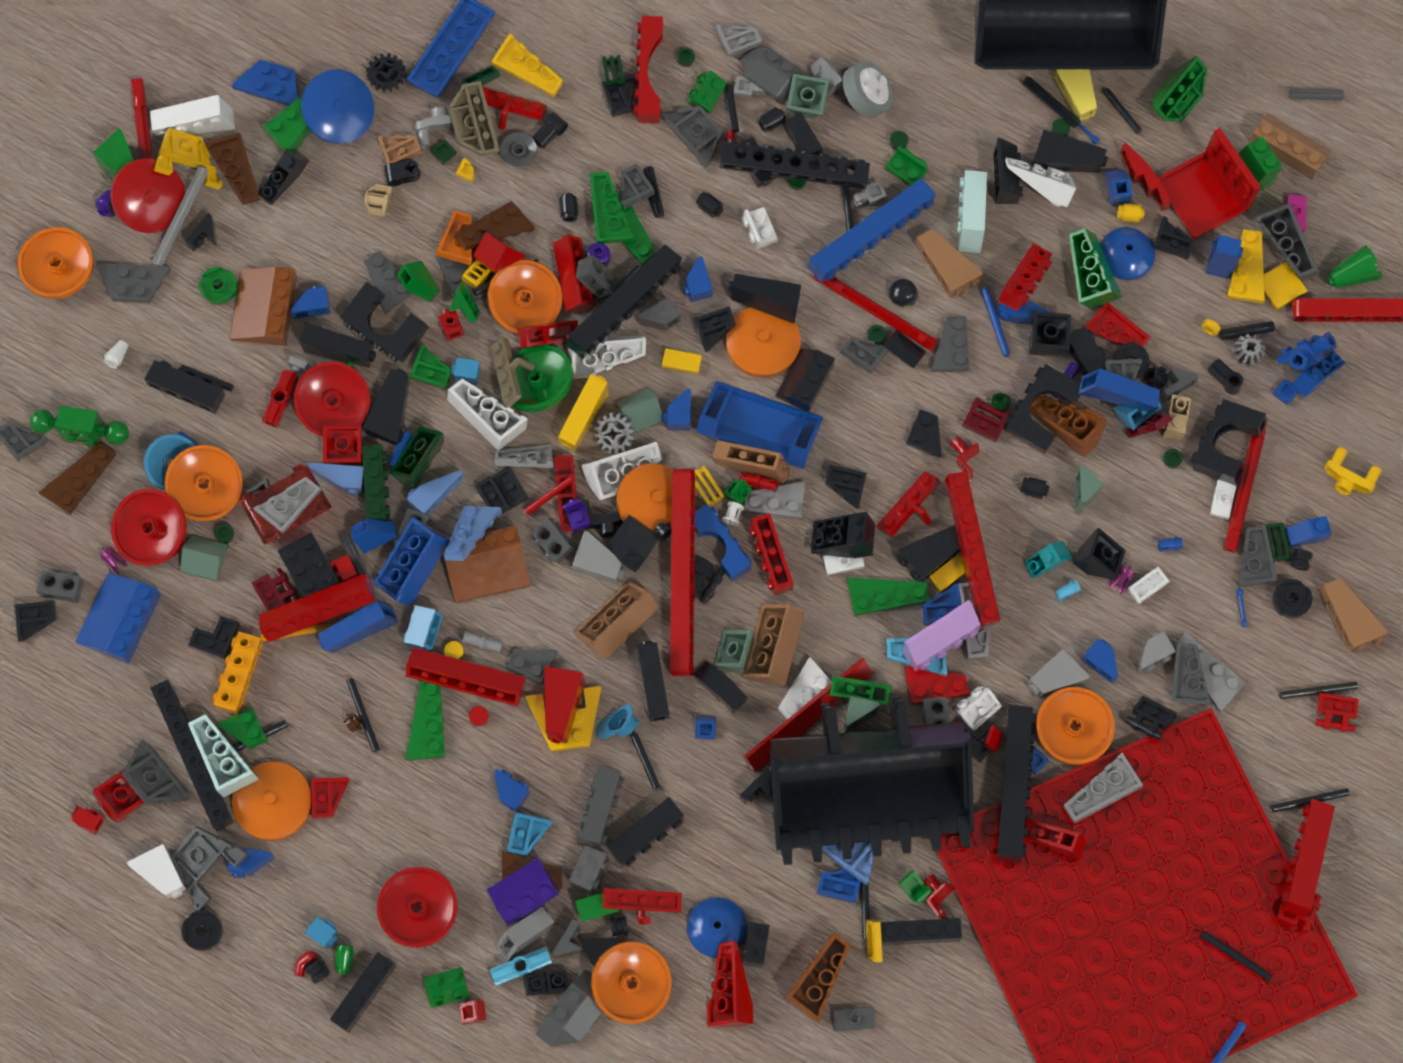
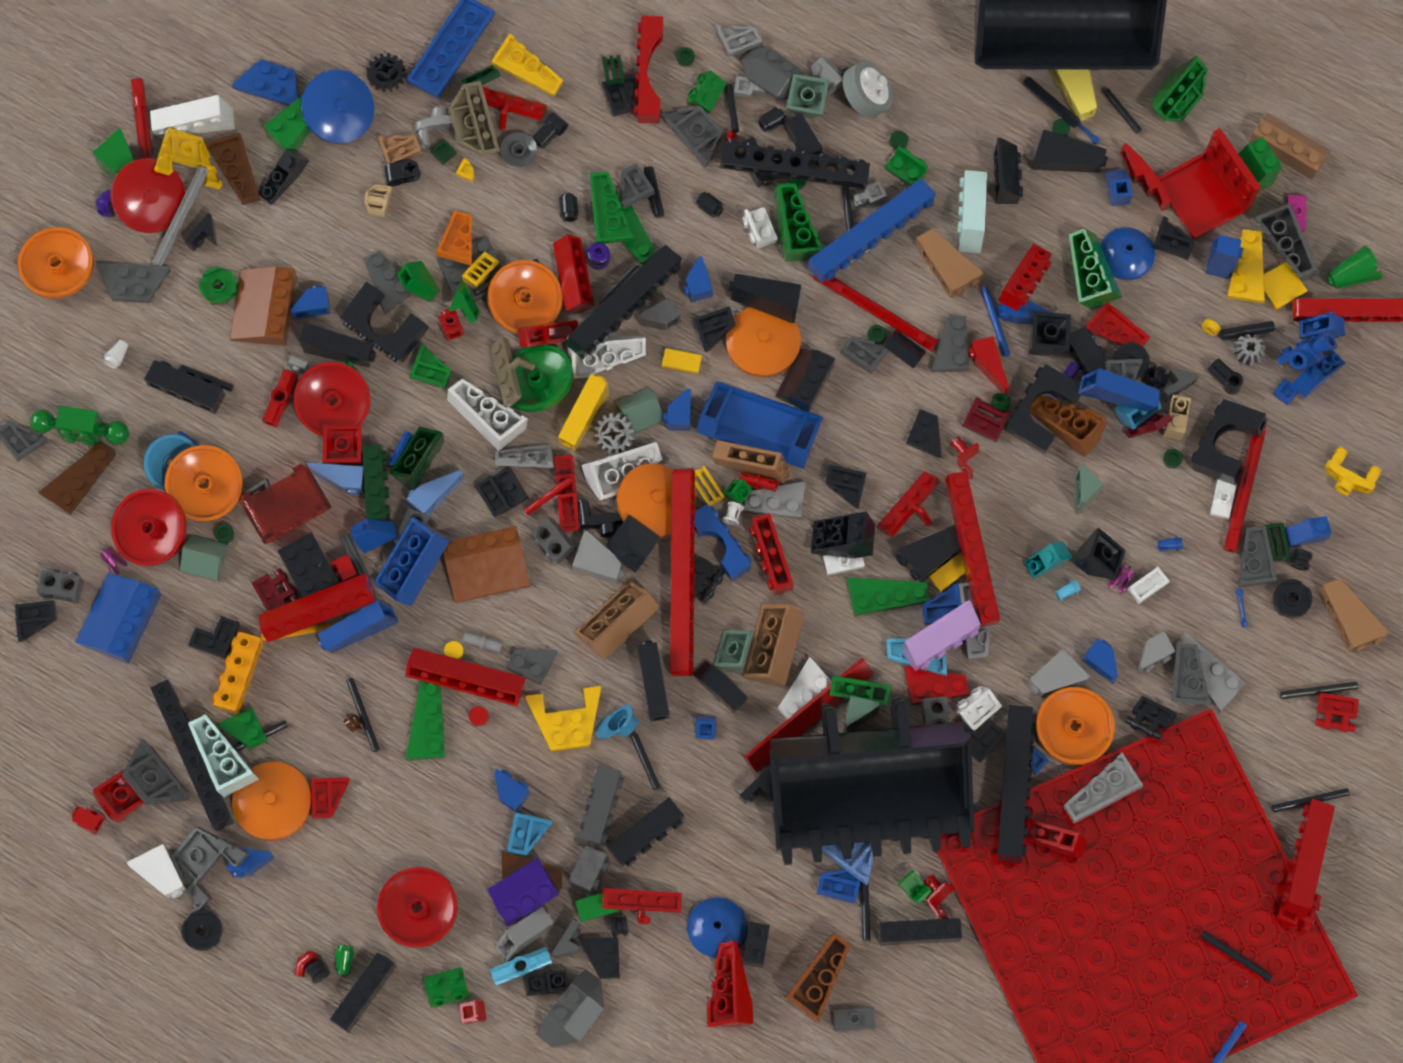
(288, 505): light grey wing -> none
(322, 932): dark azure brick -> none
(389, 409): black slope -> none
(423, 628): brick -> none
(467, 370): dark azure brick -> none
(469, 529): medium blue wing -> none
(496, 253): red slope -> none
(502, 223): reddish brown wing -> none
(562, 699): red slope -> none
(577, 514): dark purple bracket -> none
(595, 277): dark grey brick -> none
(631, 982): orange dish -> none
(663, 530): black plate -> none
(795, 225): none -> green wedge
(874, 944): yellow tile -> none
(903, 292): black hair -> none
(988, 361): none -> red slope
(993, 739): red slope -> none
(1034, 487): black brick -> none
(1051, 183): white wedge -> none
(1130, 212): yellow brick -> none
(1316, 94): dark grey axle -> none
(1321, 324): none -> blue slope

